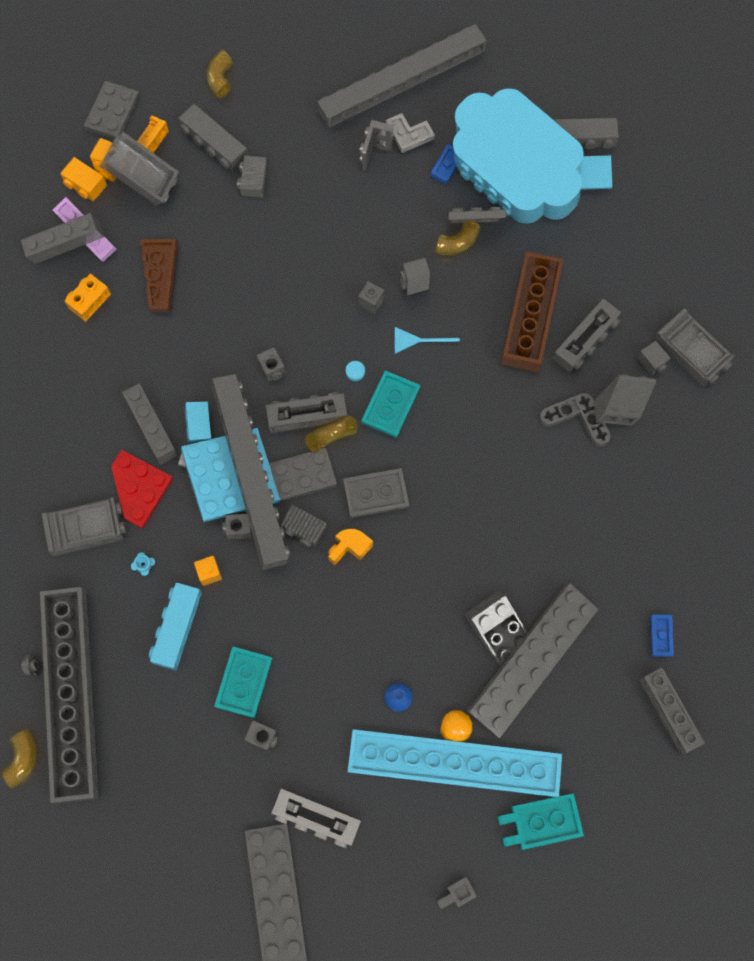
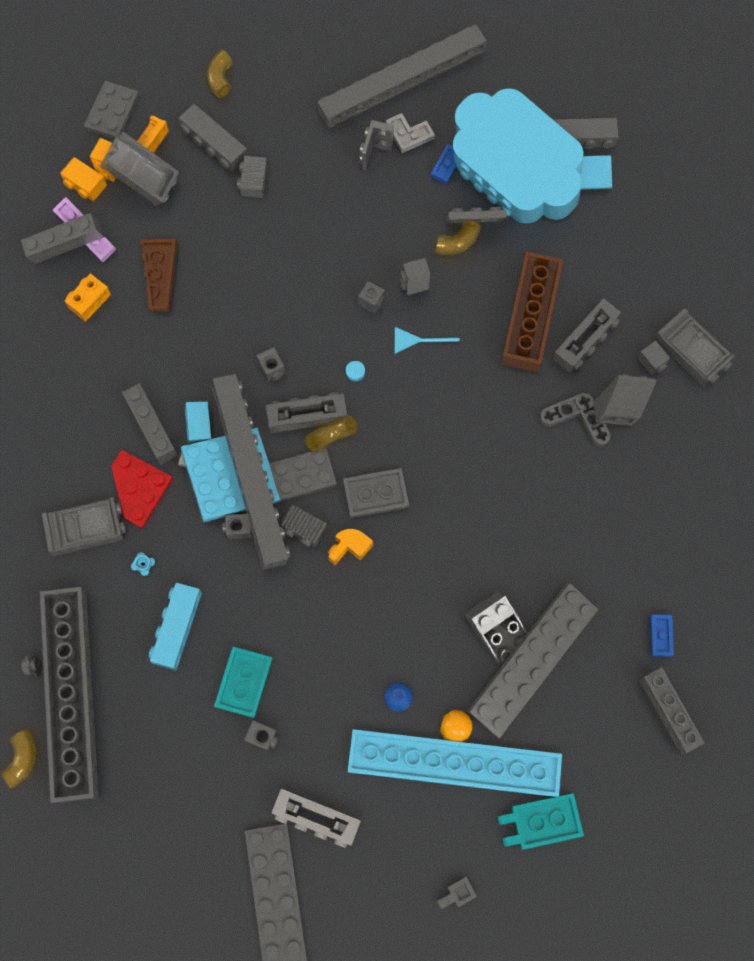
(208, 570): light orange brick -> none
(390, 404): teal plate -> none

